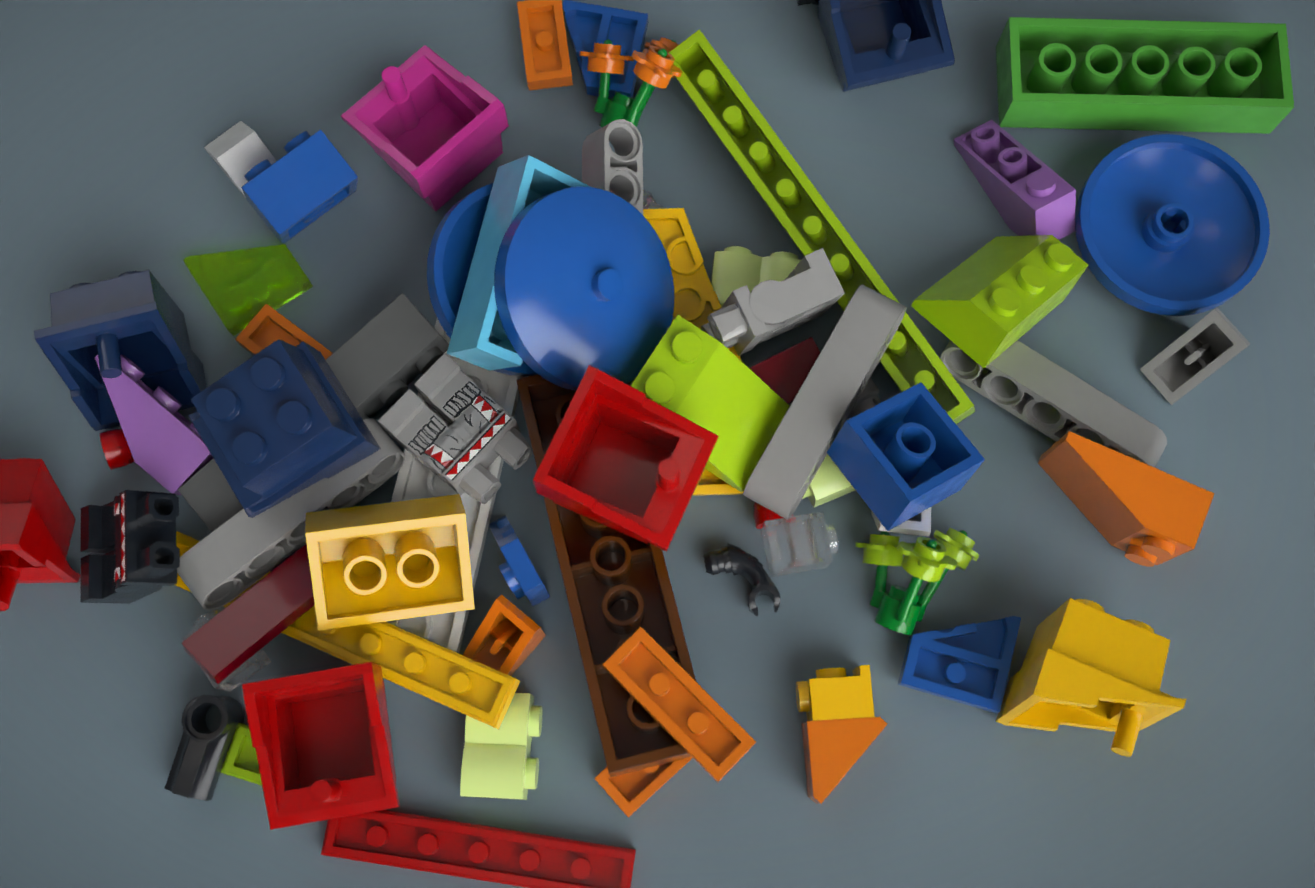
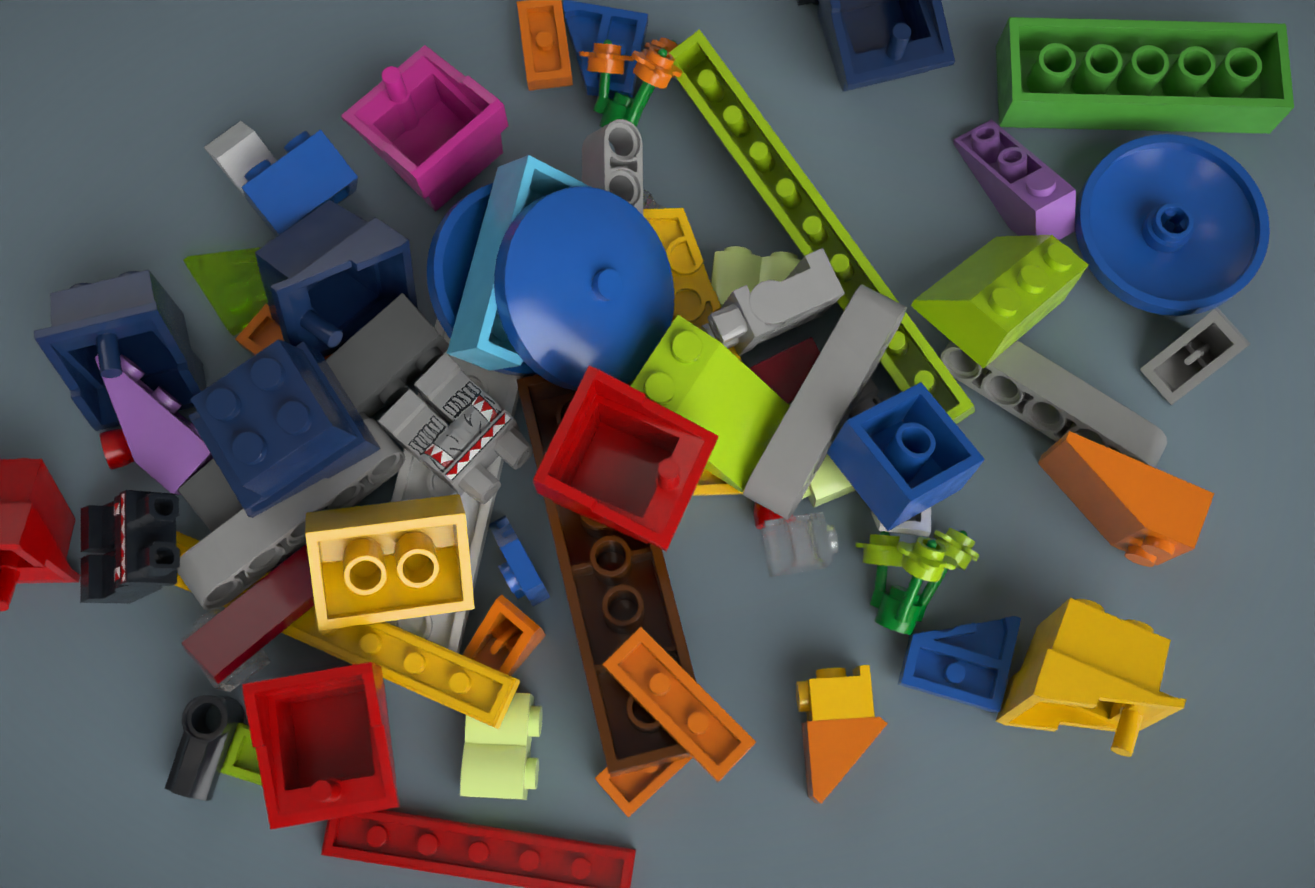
(333, 276): none -> dark blue piece
(737, 561): black piece -> none

